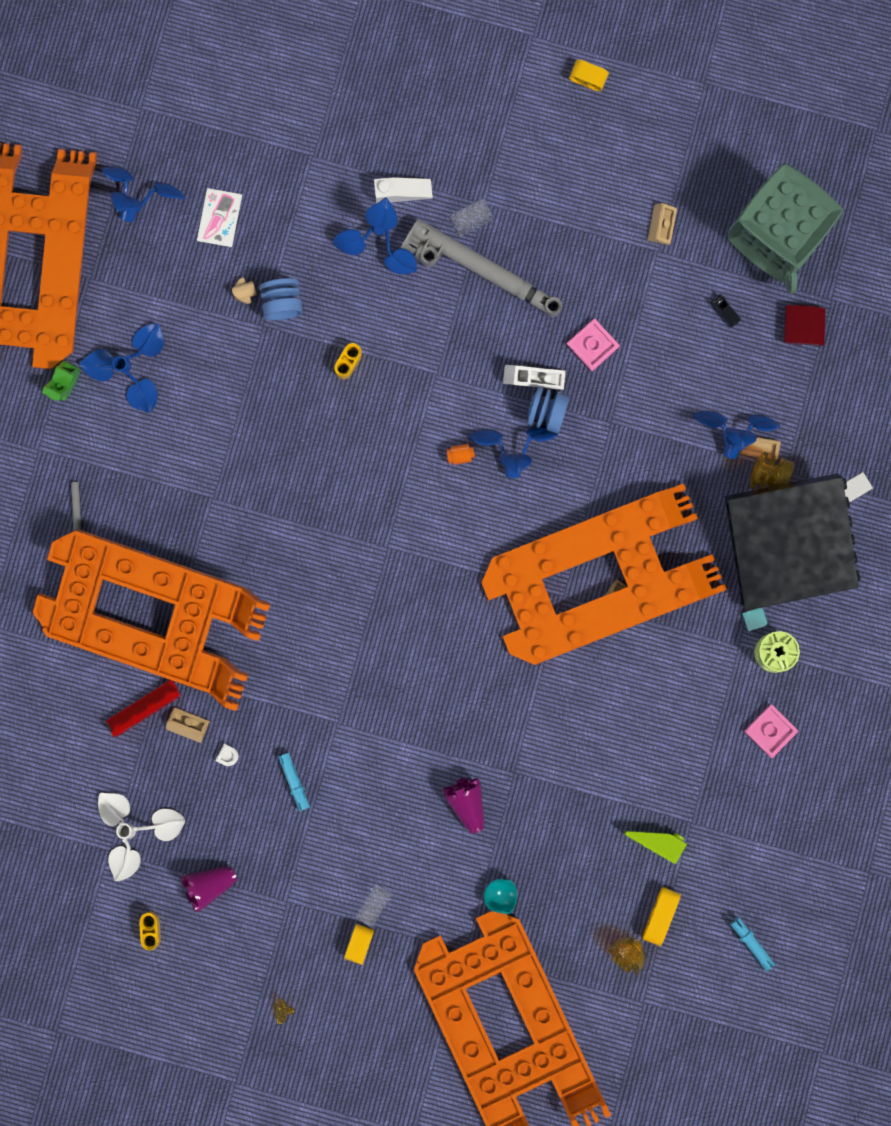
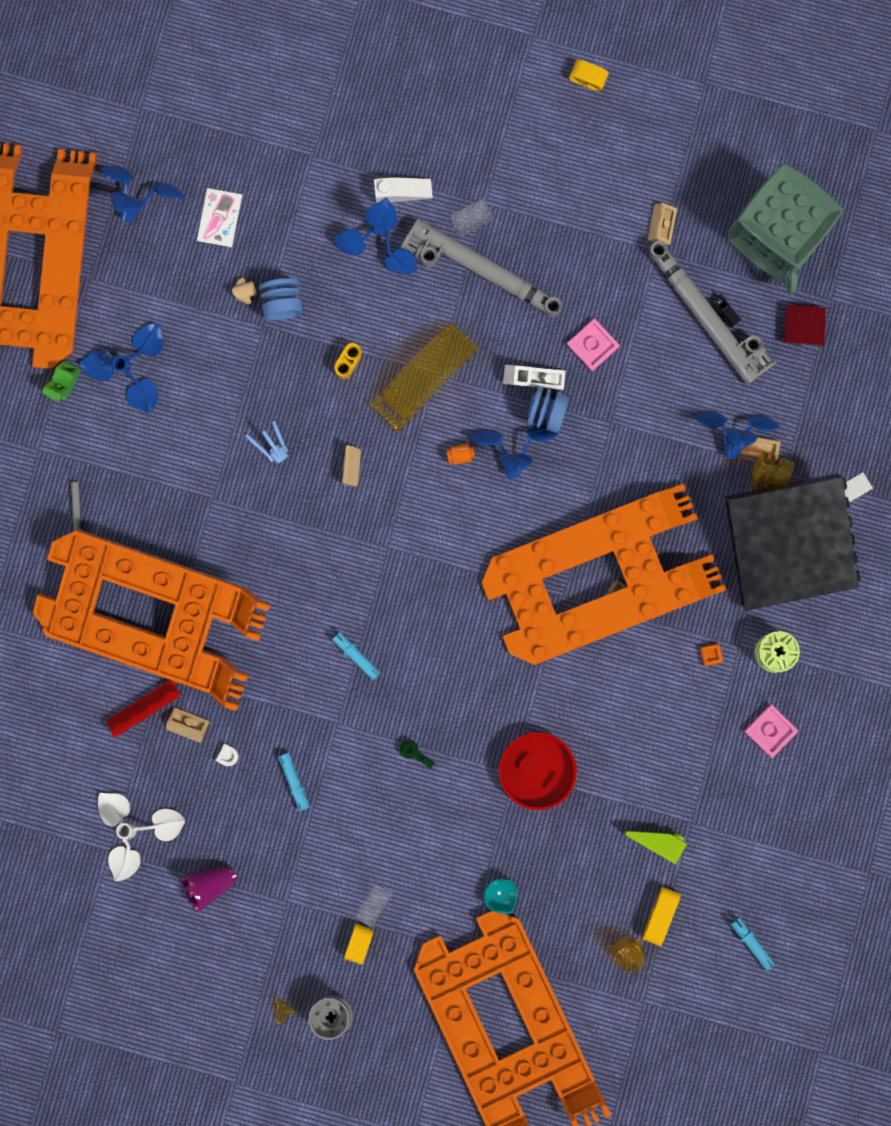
(146, 930): yellow beam -> none
(278, 453): none -> light blue plant
(322, 1025): none -> light grey wheel
(351, 466): none -> tan slope
(351, 650): none -> medium azure pin
(409, 750): none -> dark green plate
(425, 375): none -> clear yellow windscreen
(467, 803): magenta cone -> none
(537, 771): none -> red brick
(711, 654): none -> orange tile
(747, 362): none -> light grey piece
(755, 619): teal slope -> none

